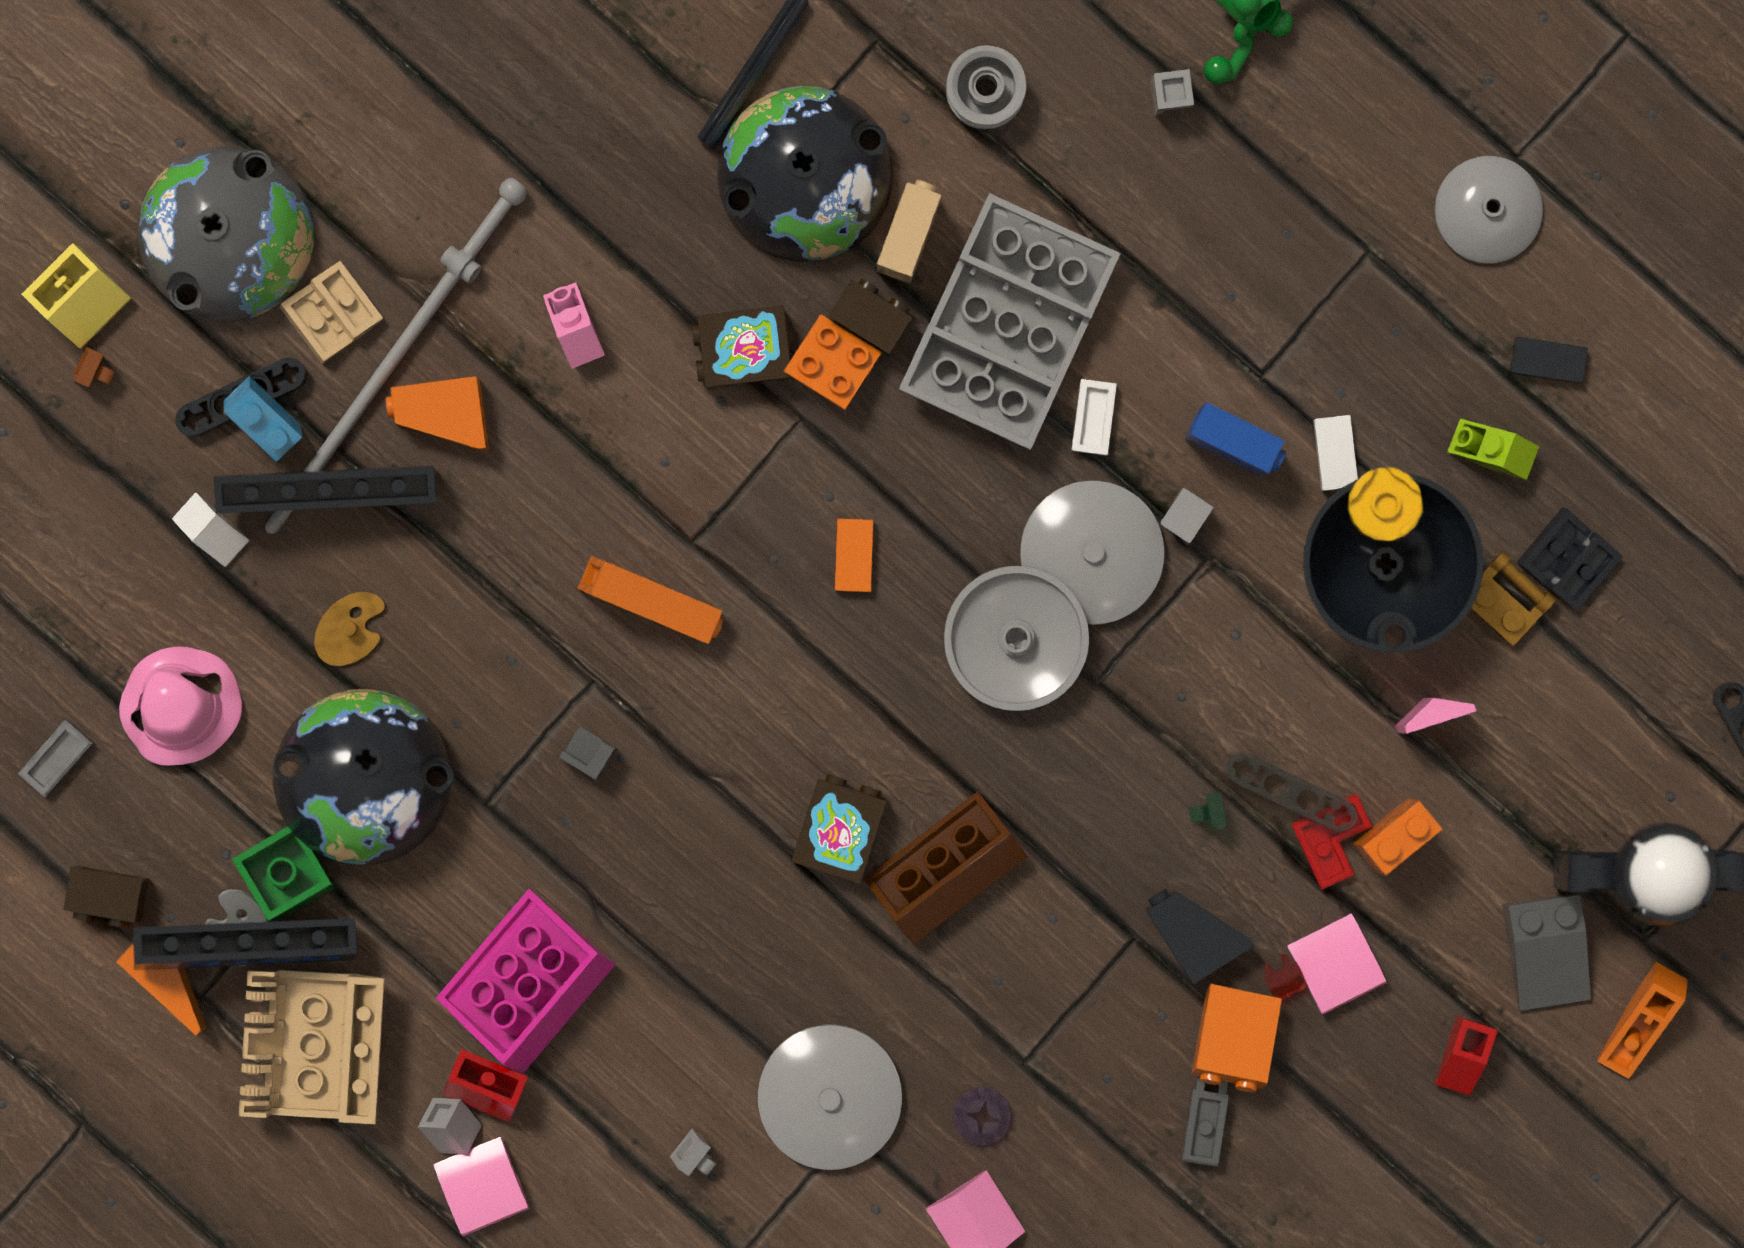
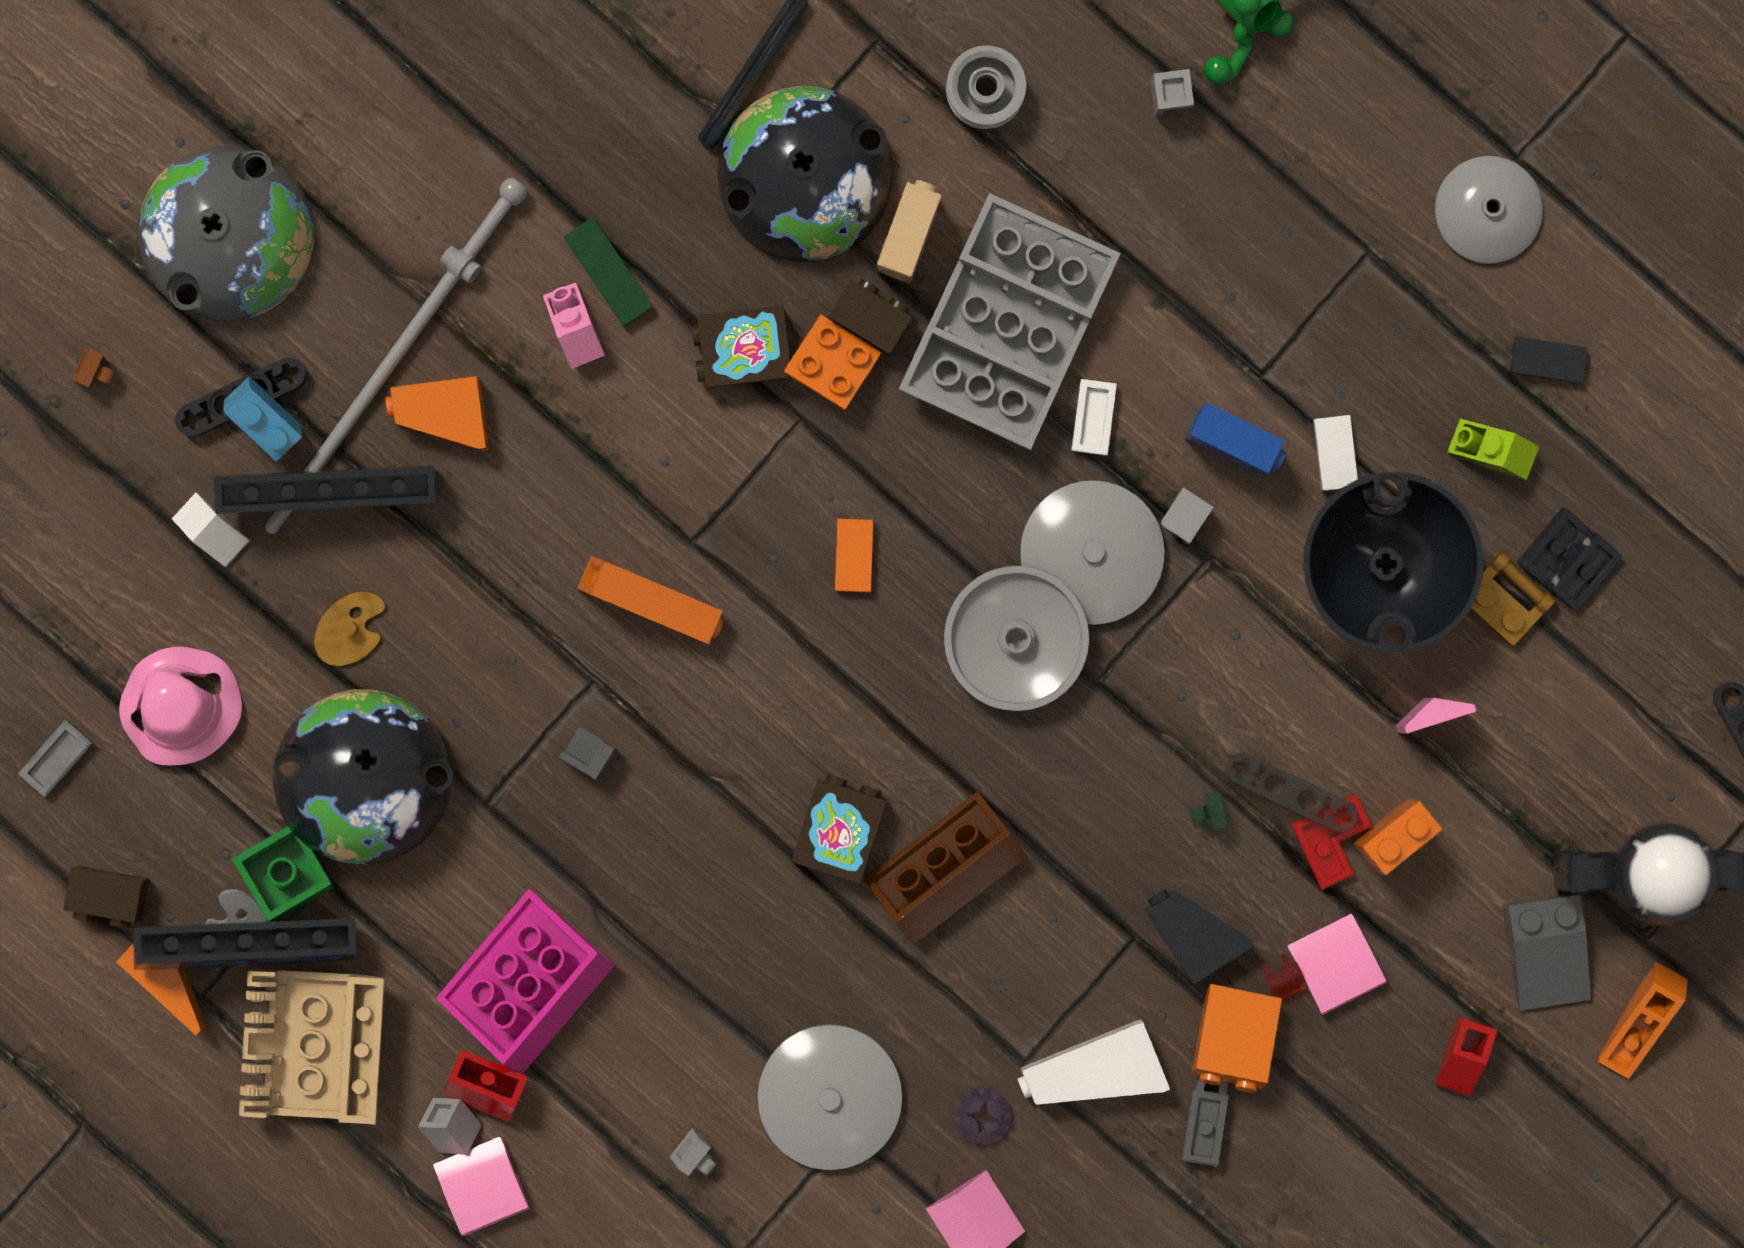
(76, 295): light yellow slope -> none
(331, 312): tan slope -> none
(608, 272): none -> dark green tile
(1101, 1067): none -> white slope
(1385, 504): yellow tile -> none

